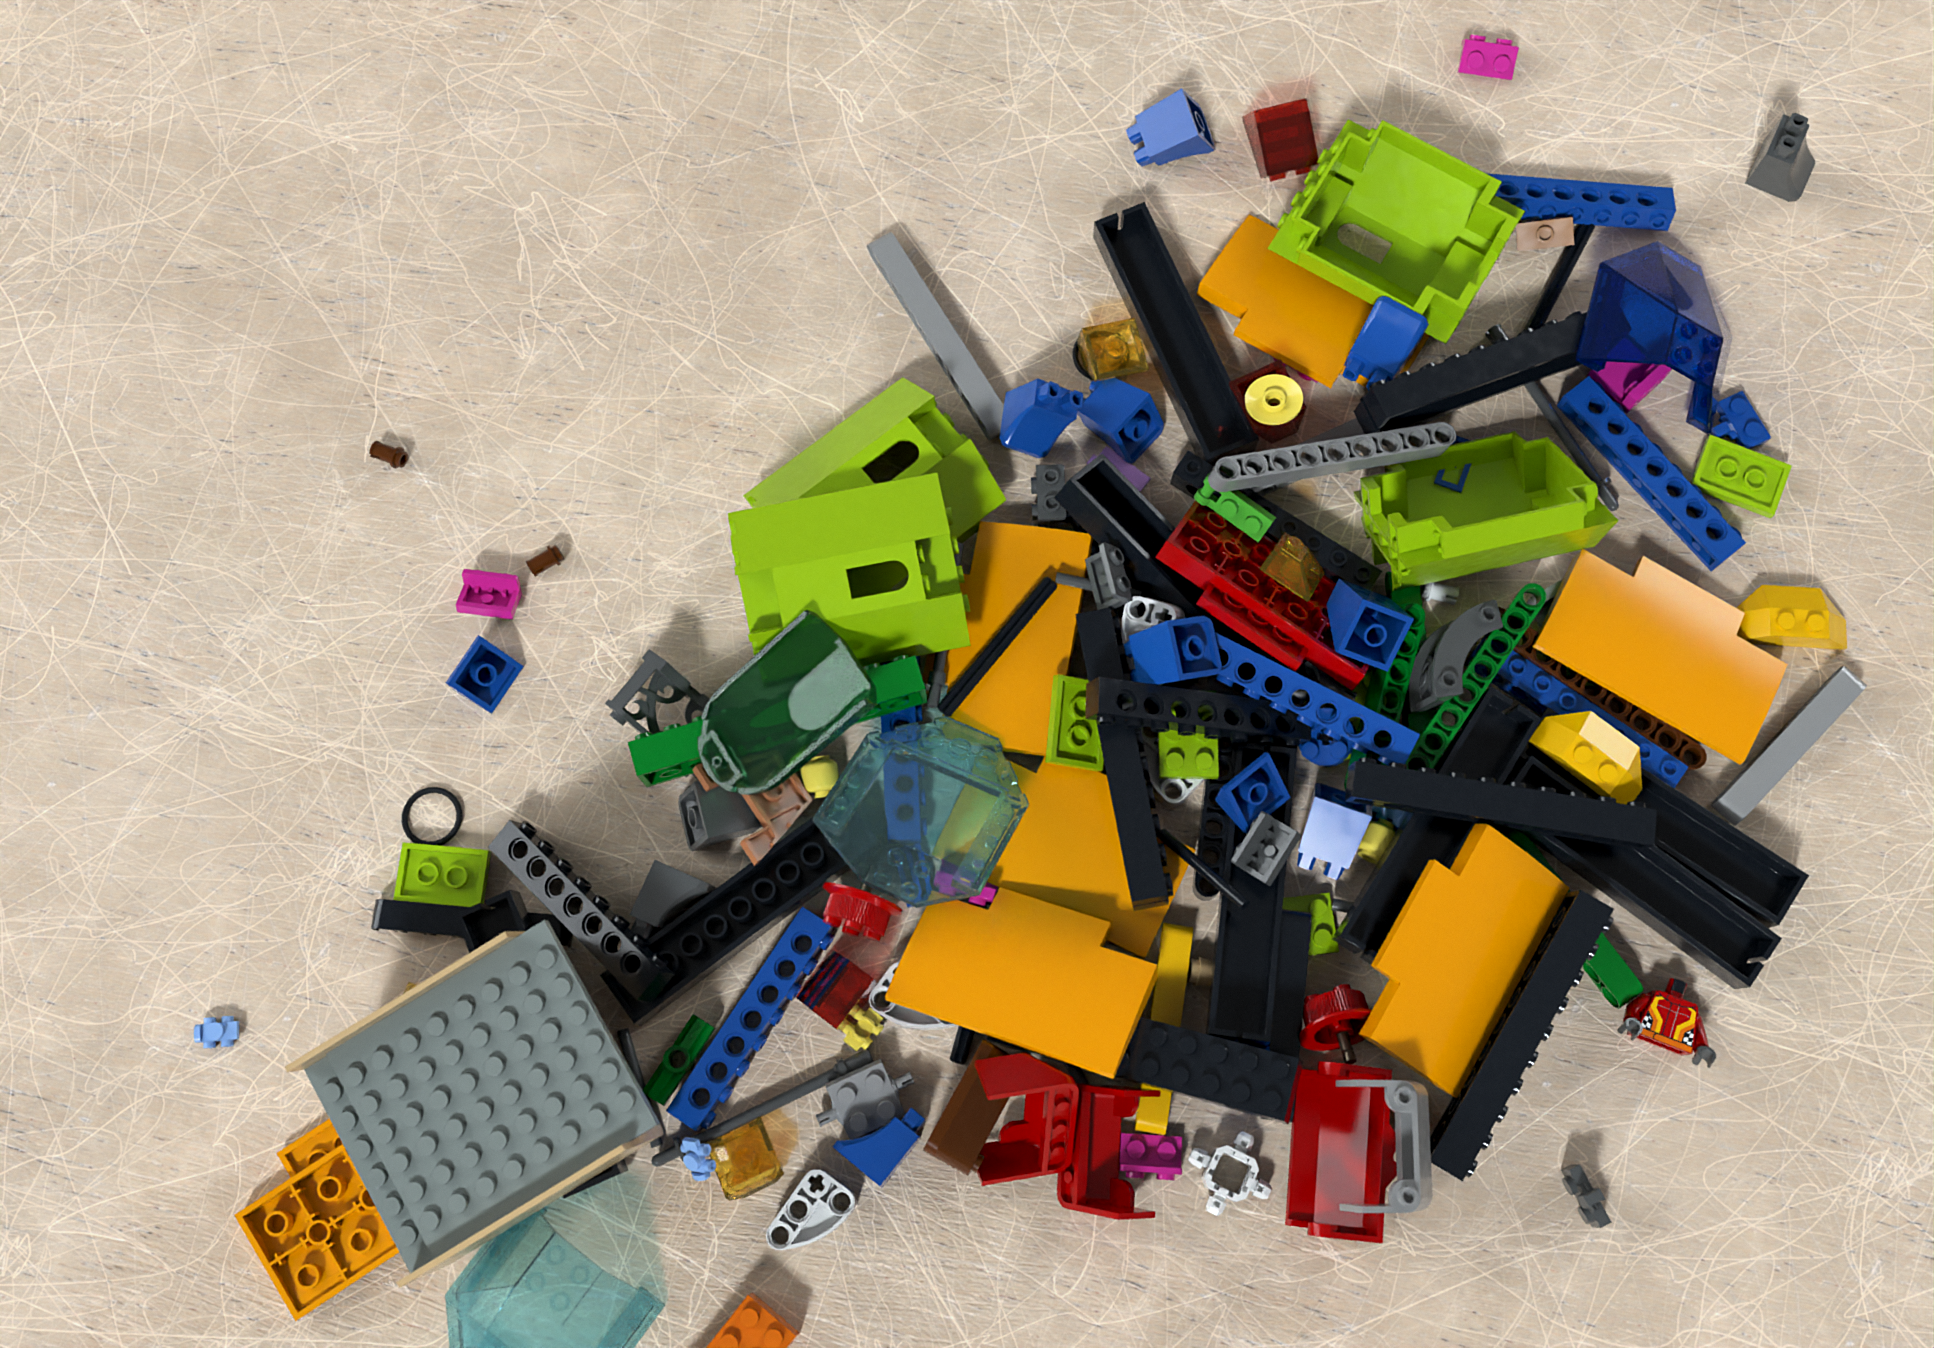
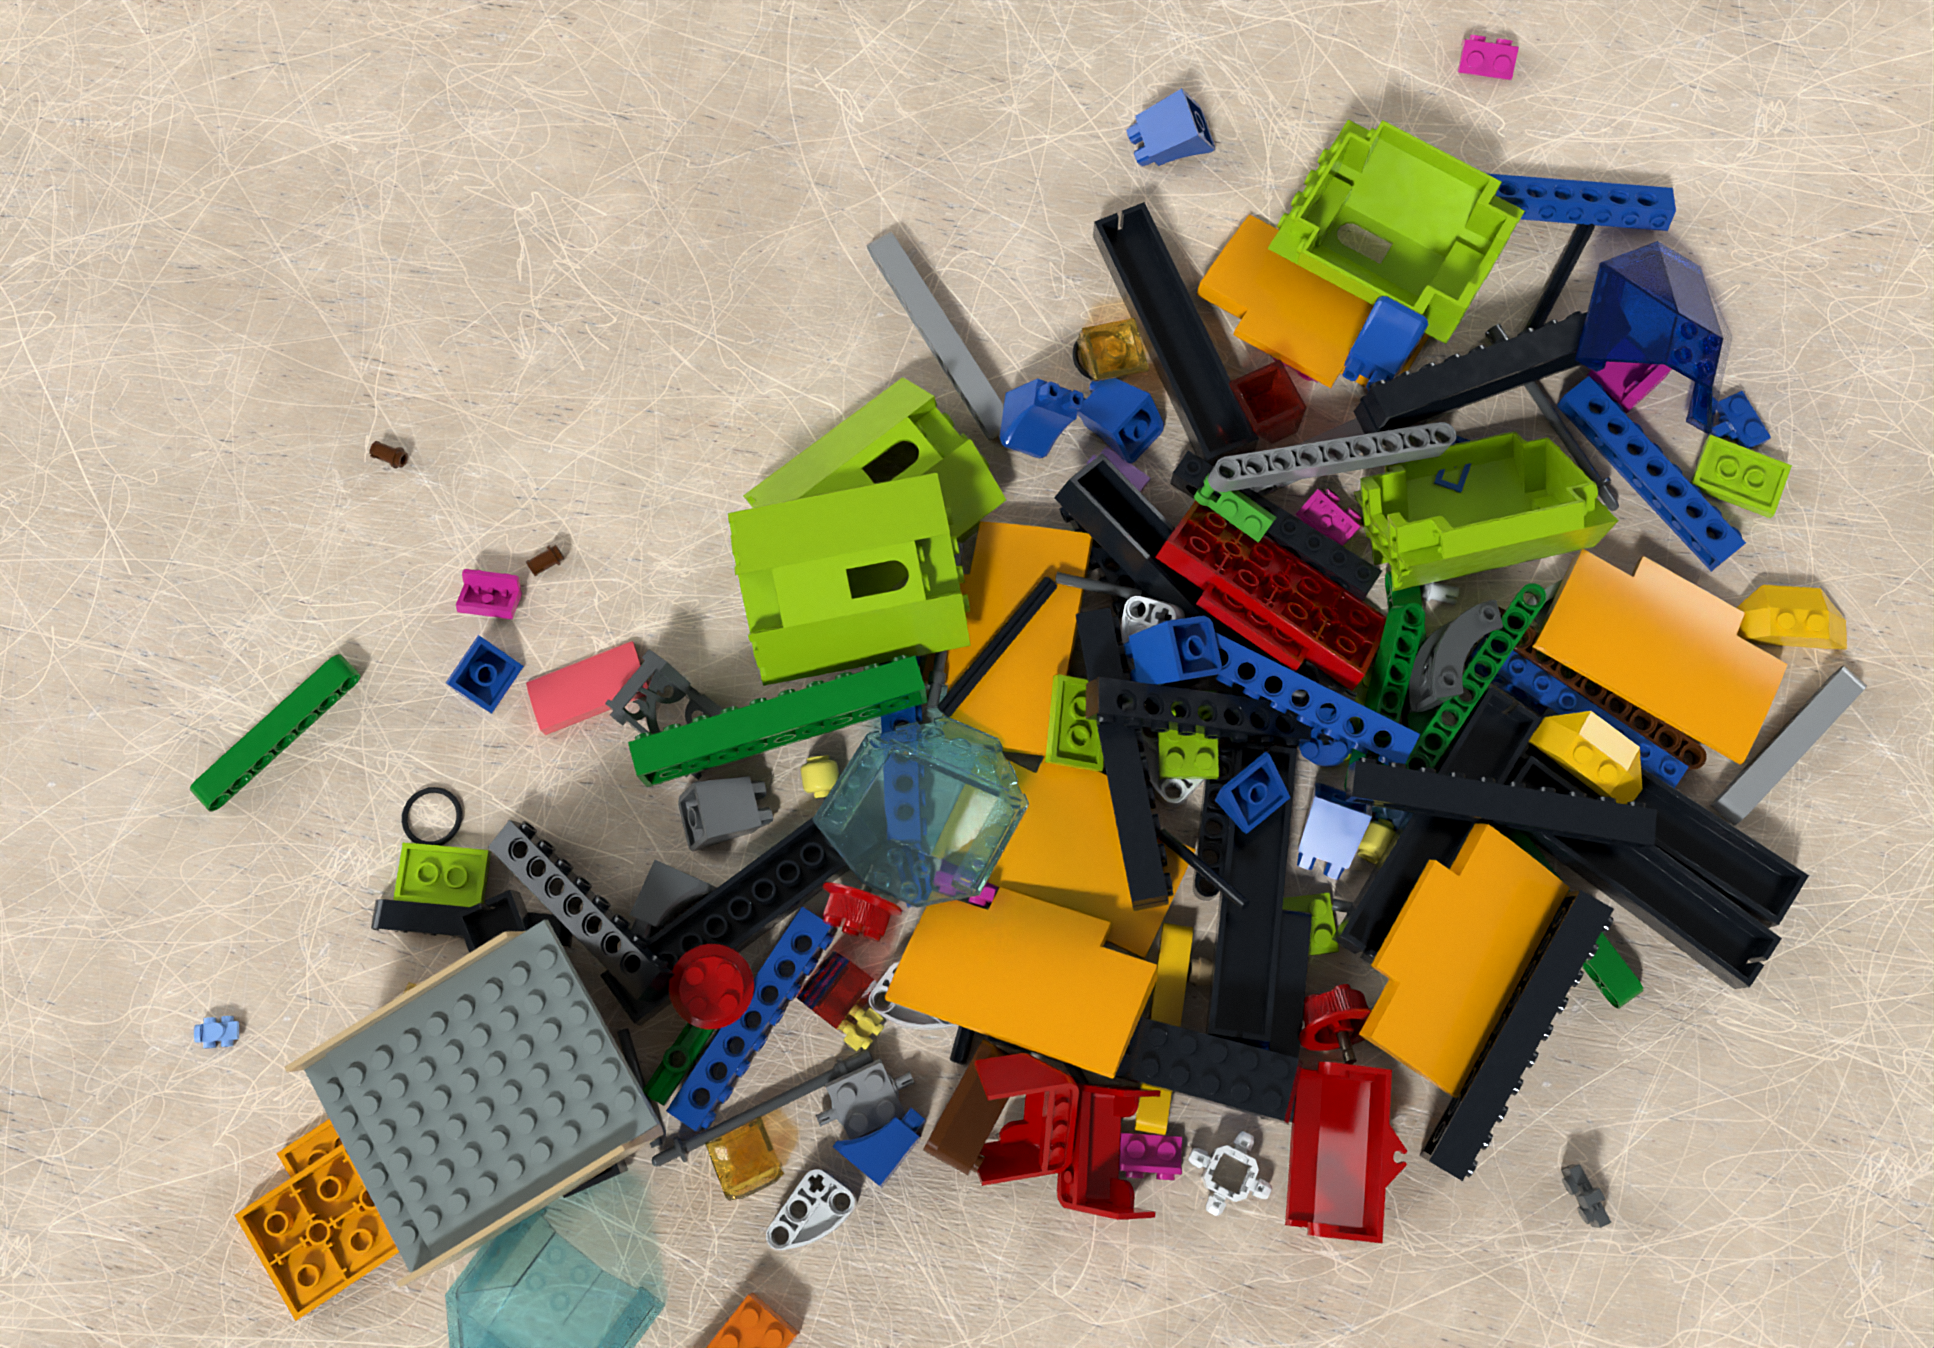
(275, 733): none -> green beam
(582, 688): none -> coral slope
(695, 1158): light blue piece -> none
(711, 986): none -> red piece
(773, 809): nougat wing -> none
(783, 707): clear green windscreen -> none
(1046, 485): dark grey bracket -> none
(1108, 577): dark grey bracket -> none
(1265, 848): dark grey bracket -> none
(1274, 389): light yellow dish -> none
(1282, 139): clear red slope -> none
(1293, 566): clear yellow slope -> none
(1330, 517): none -> dark pink bracket
(1366, 624): blue slope -> none
(1413, 1152): light grey windscreen -> none
(1545, 233): medium nougat plate -> none
(1668, 1022): torso -> none
(1784, 160): dark grey hips -> none

